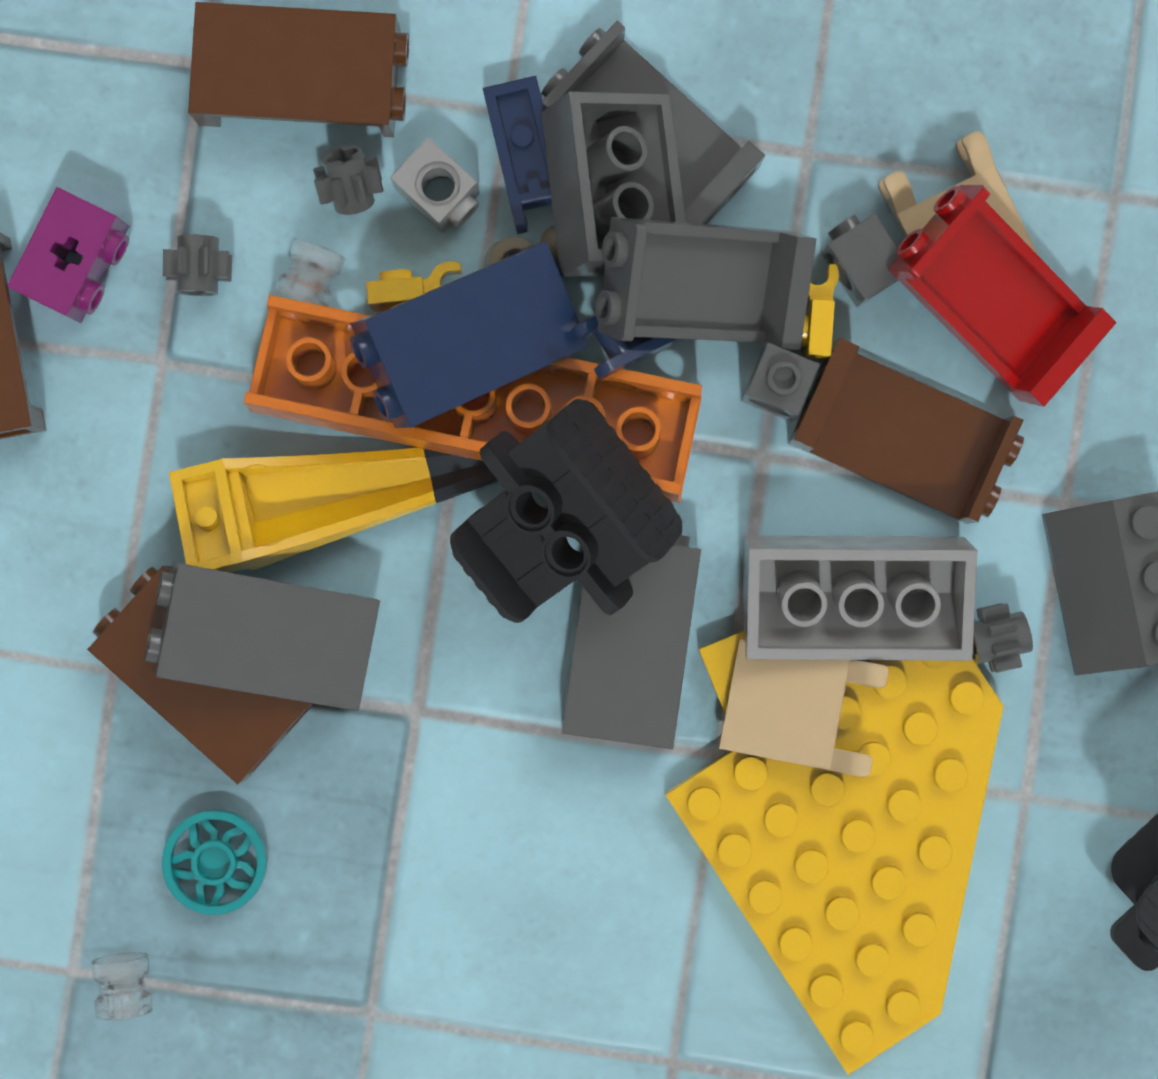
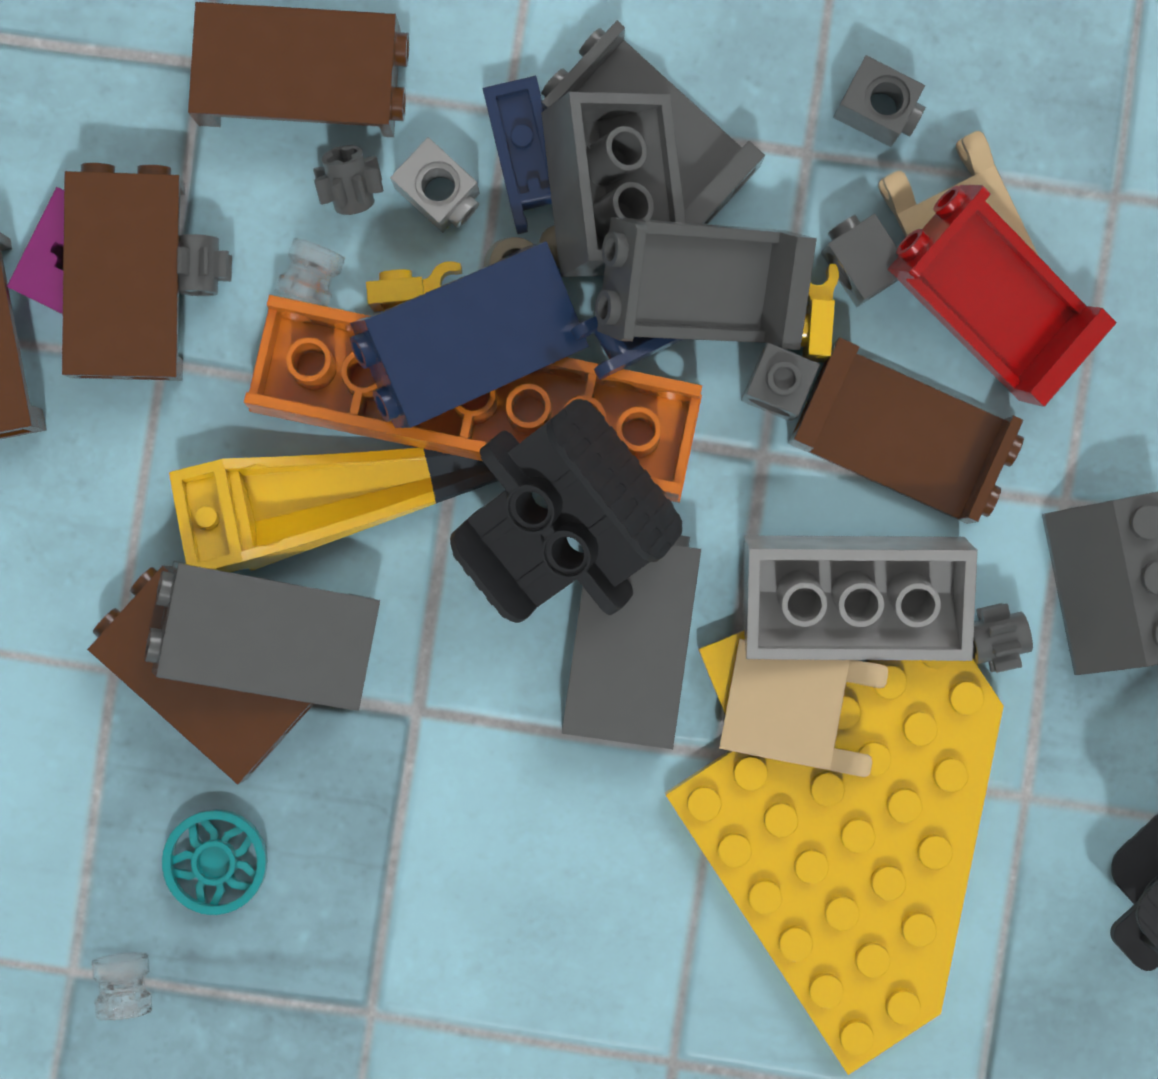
(121, 273): none -> reddish brown panel
(878, 78): none -> dark grey brick

